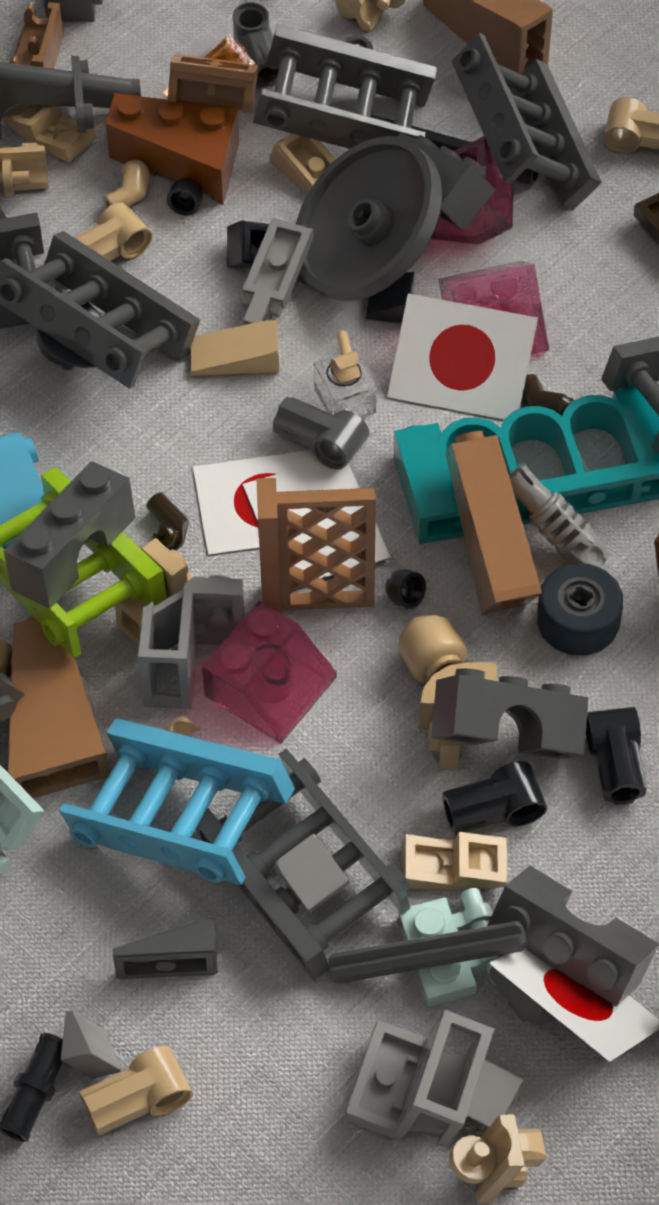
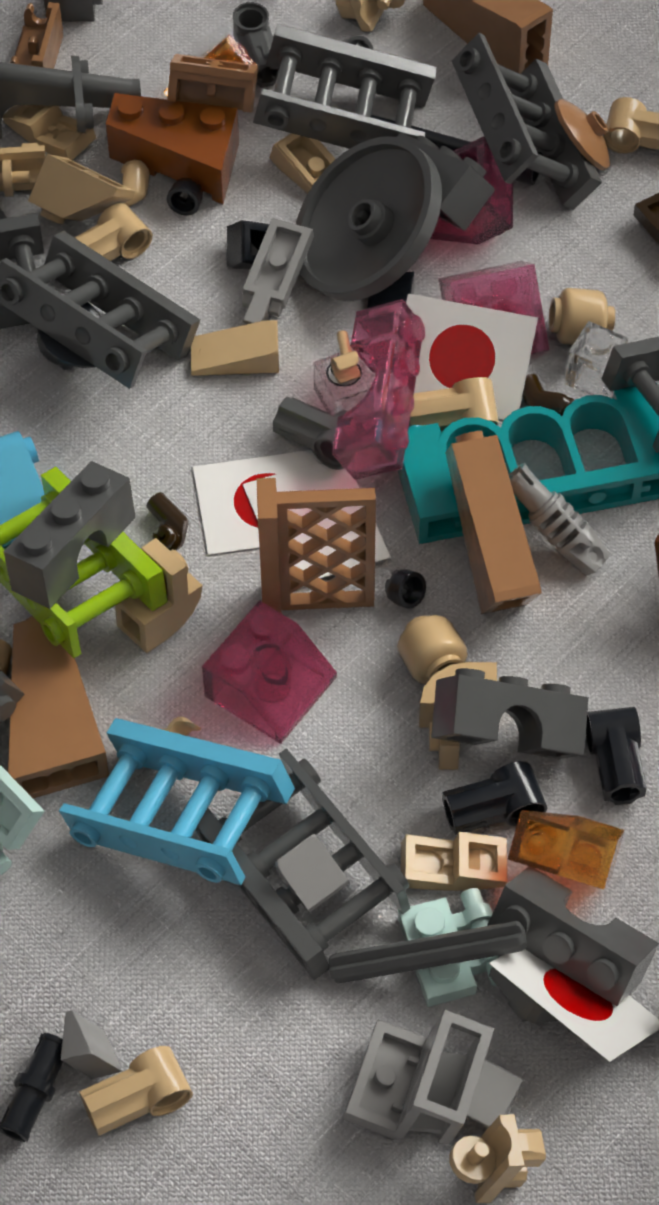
(74, 191): none -> tan slope
(176, 952): dark grey slope -> none
(196, 615): light grey piece -> none
(375, 431): none -> clear pink arch
(464, 400): none -> tan piece
(567, 846): none -> clear orange slope
(574, 309): none -> tan head
(579, 609): black wheel -> none
(584, 132): none -> medium nougat dish
(589, 358): none -> clear brick

